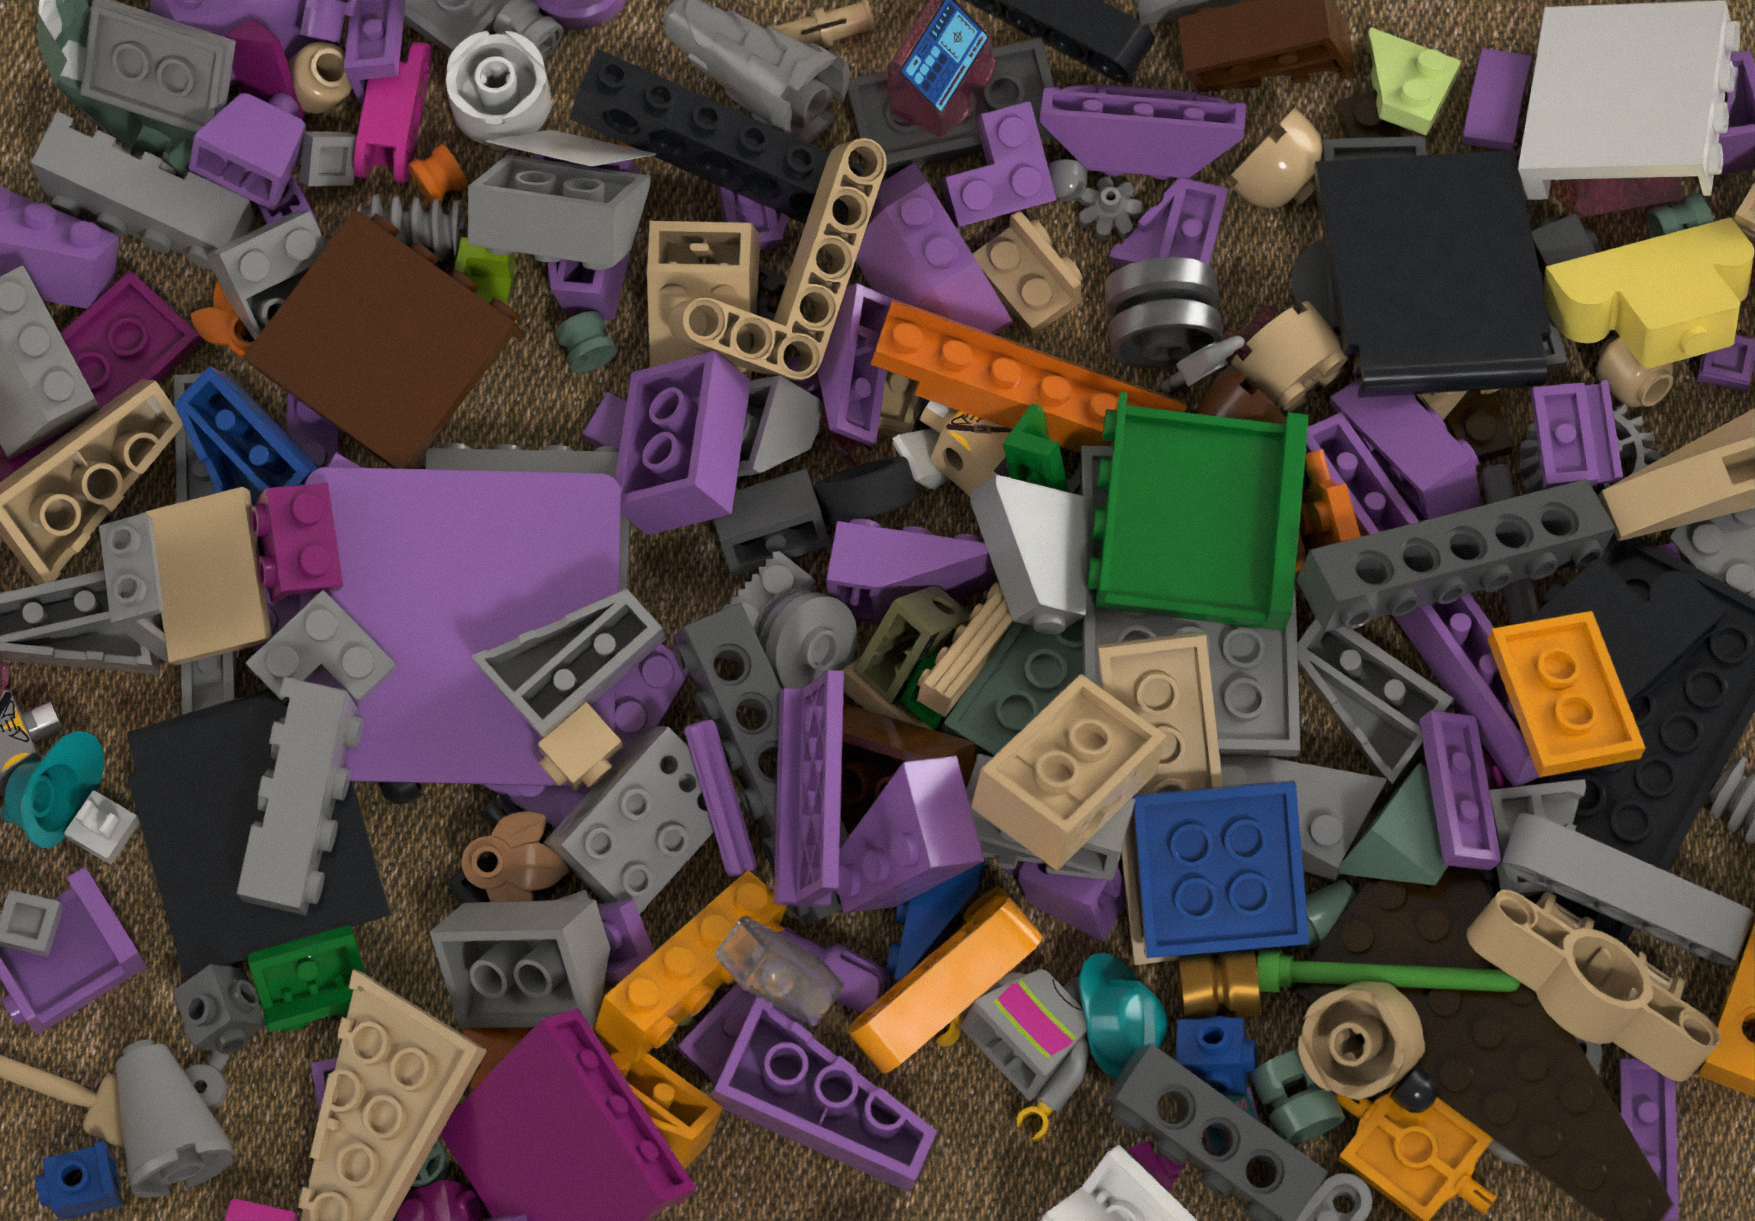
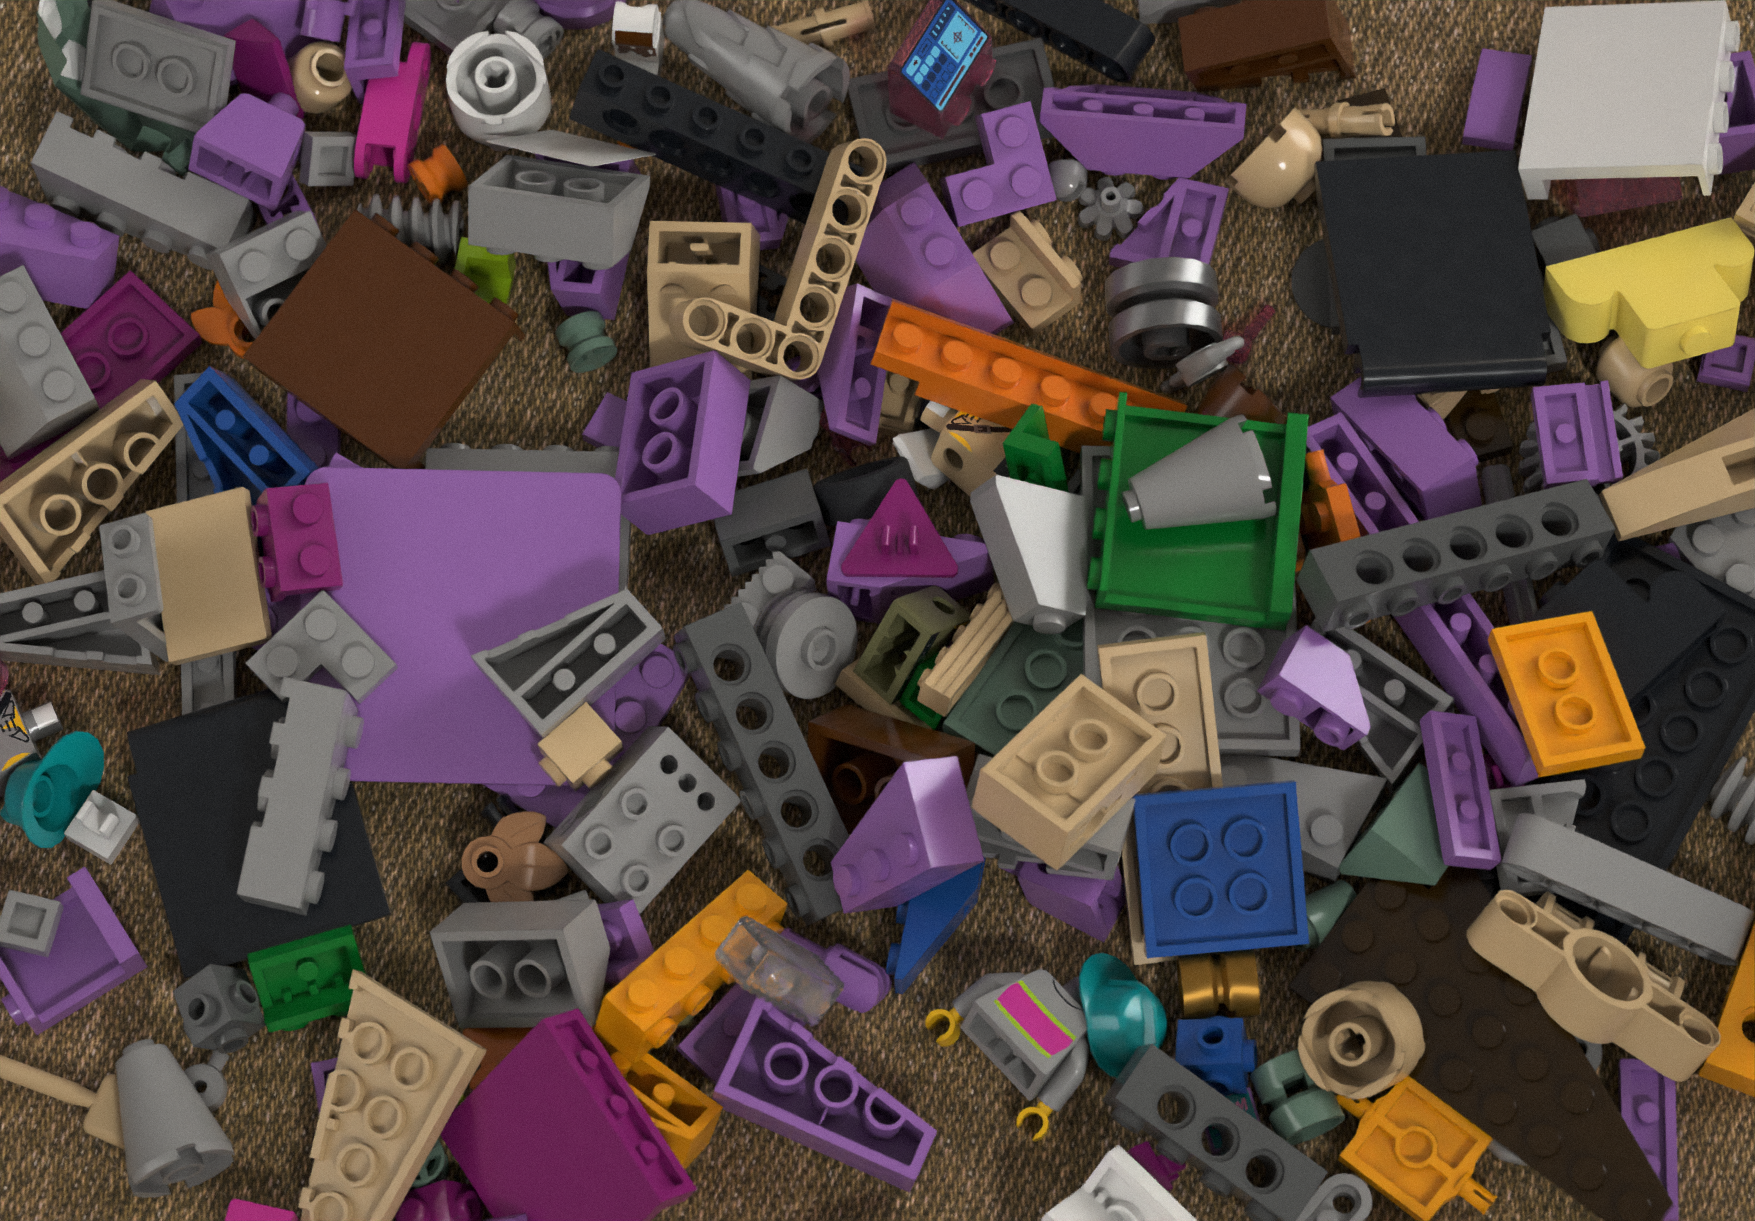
(95, 1192): blue brick -> none
(401, 793): black hinge -> none
(638, 35): none -> white leg
(720, 797): medium lavender axle -> none
(809, 792): medium lavender fence -> none
(900, 541): none -> magenta piece
(946, 981): light orange beam -> none
(1203, 482): none -> light grey cone
(1281, 970): bright green piece -> none
(1293, 358): tan brick -> none
(1317, 687): none -> medium lavender slope
(1351, 121): none -> tan pin
(1409, 80): yellowish green wing -> none
(1416, 1091): black hinge -> none
(1688, 213): sand green wheel -> none

